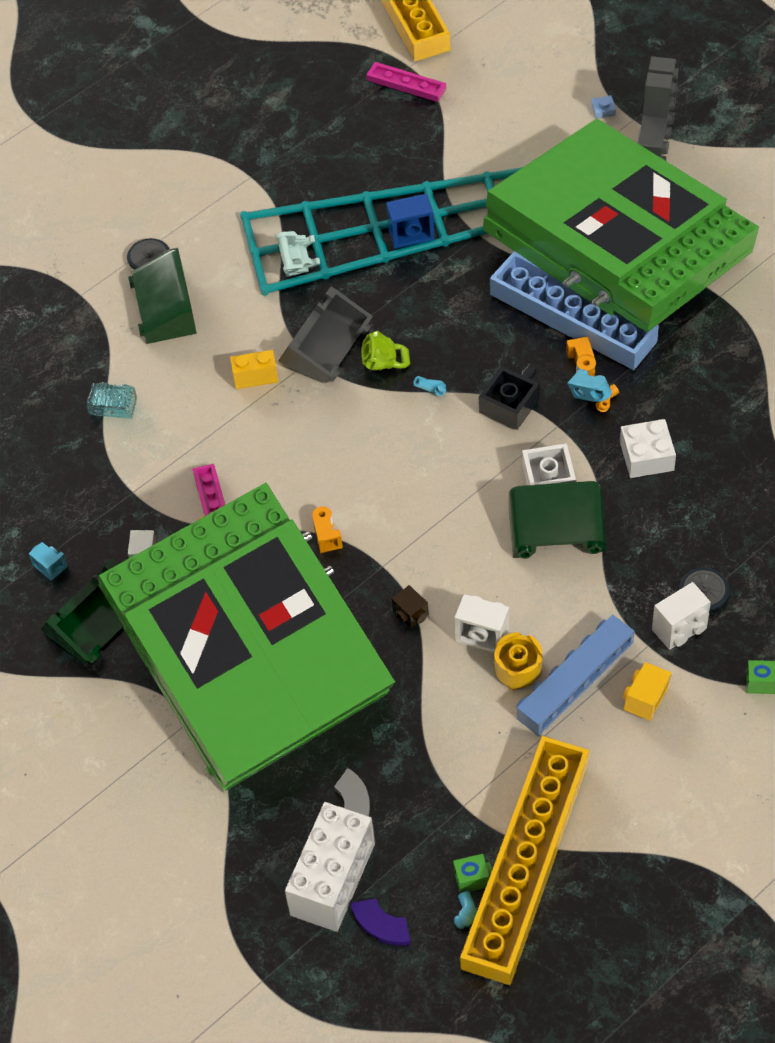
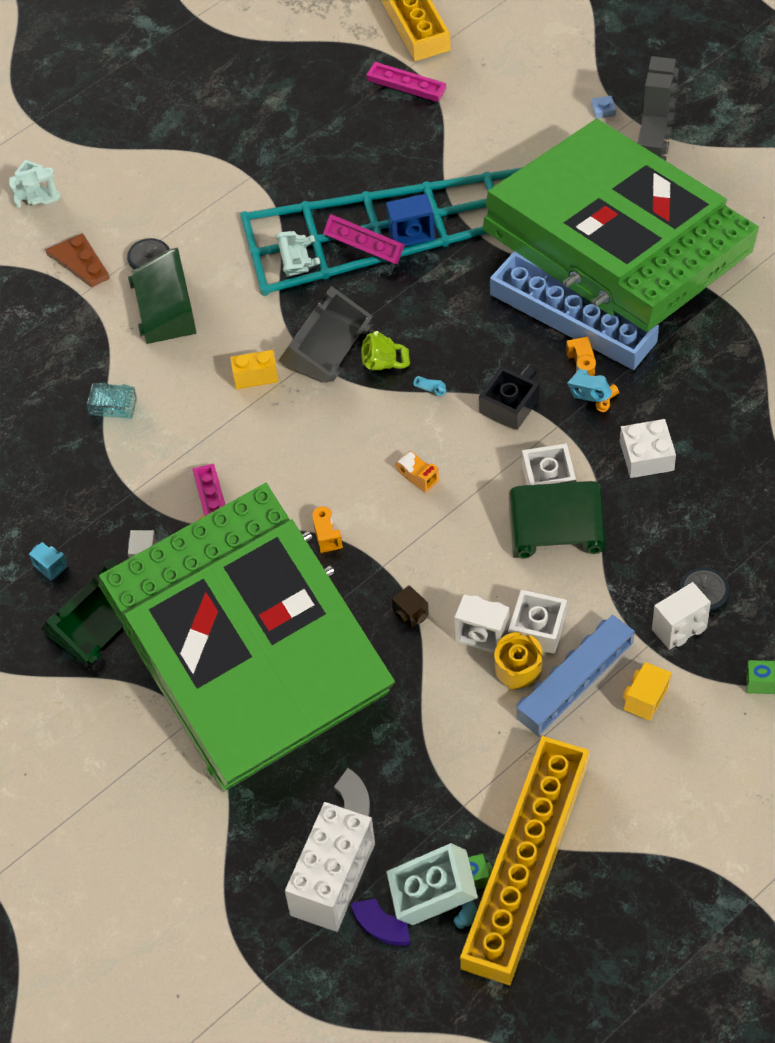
(27, 187): none -> light aqua piece
(80, 259): none -> dark orange wing
(364, 239): none -> dark pink plate
(418, 471): none -> light orange leg
(431, 884): none -> light aqua brick
(540, 617): none -> white brick

